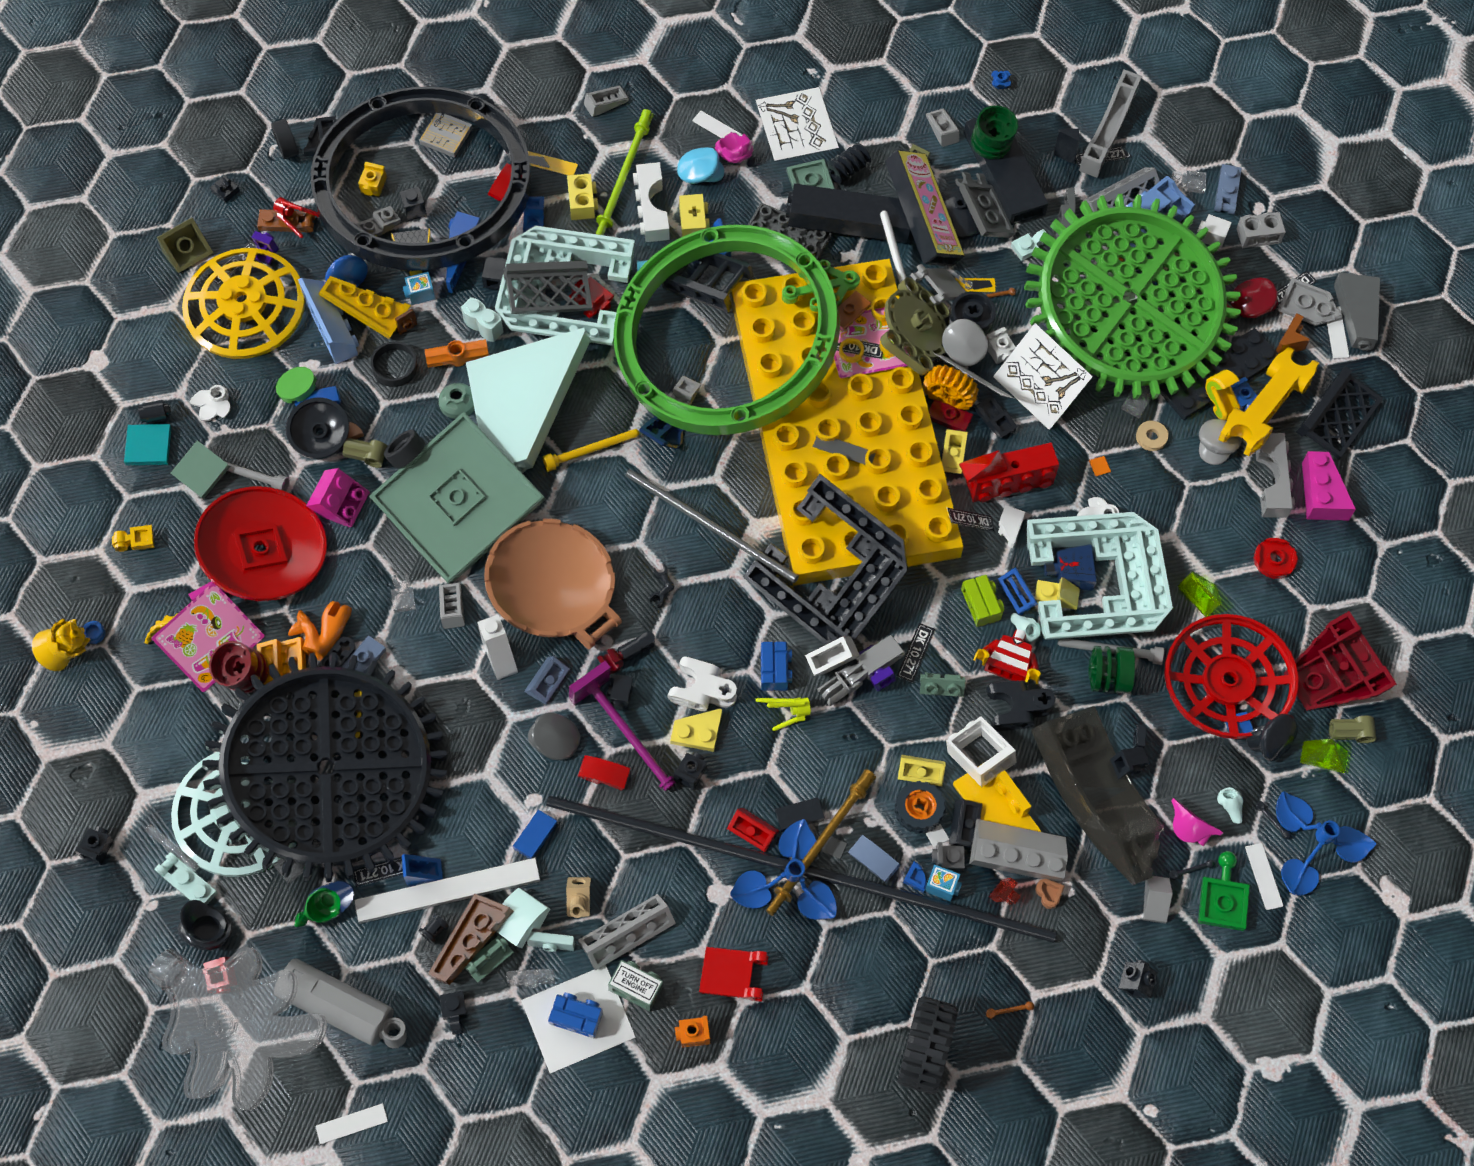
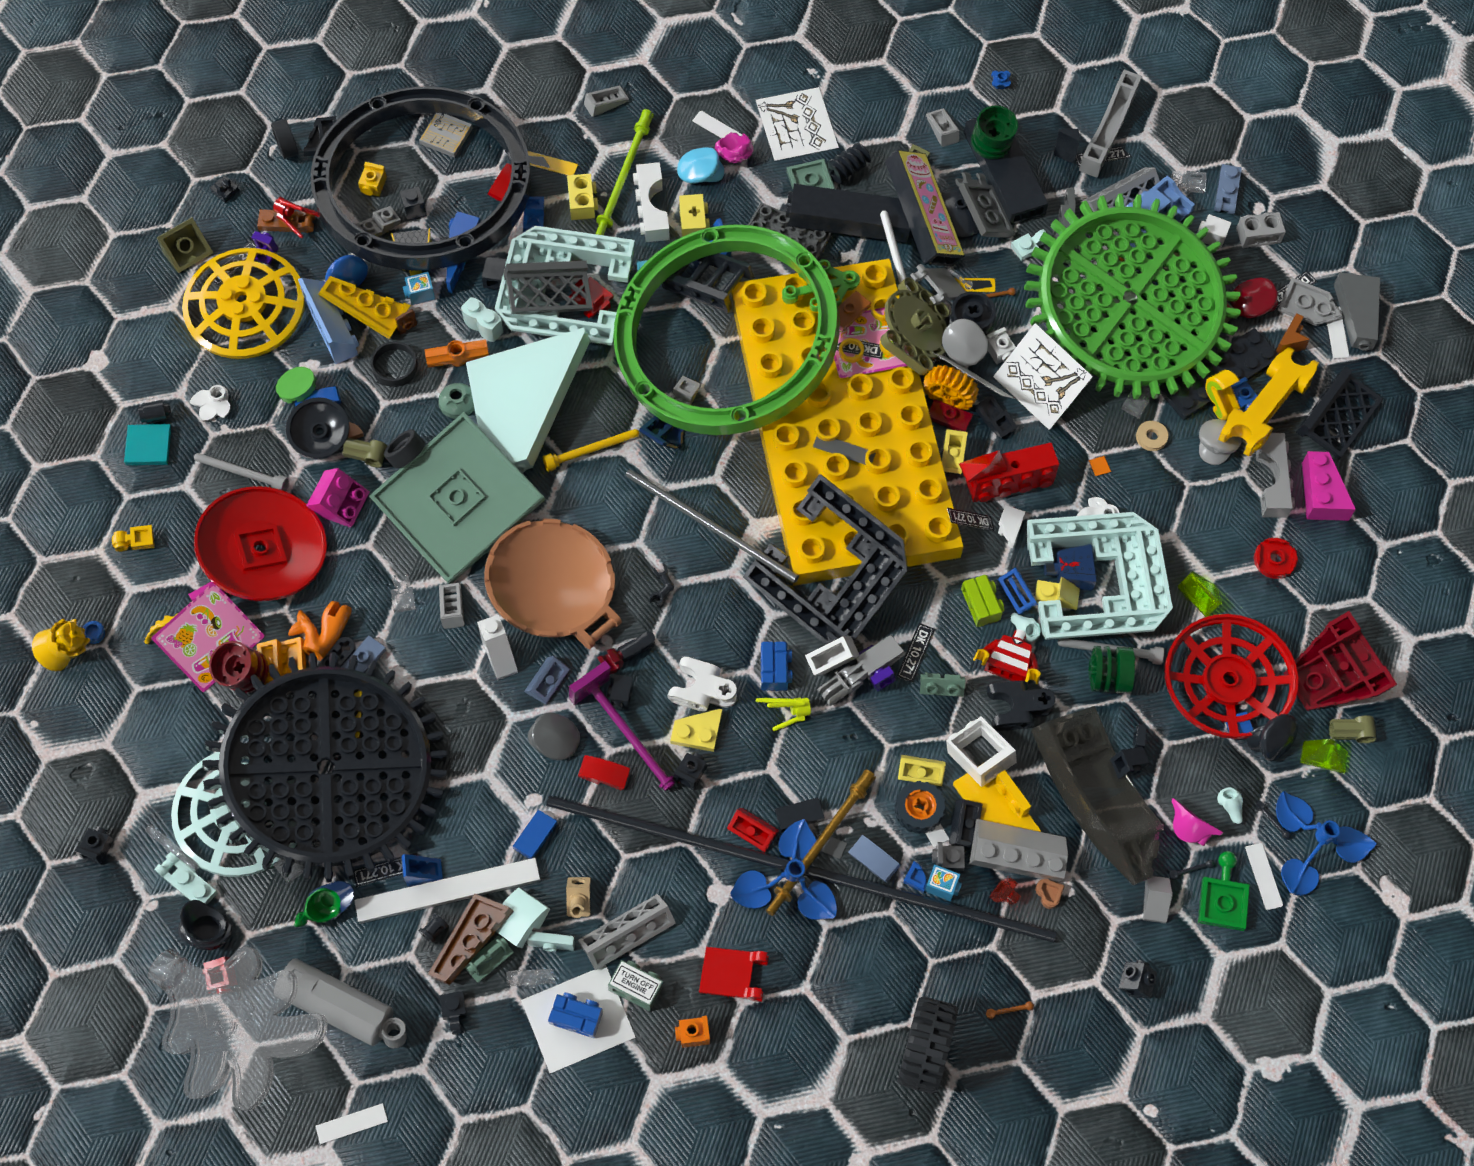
(200, 469): sand green tile -> none

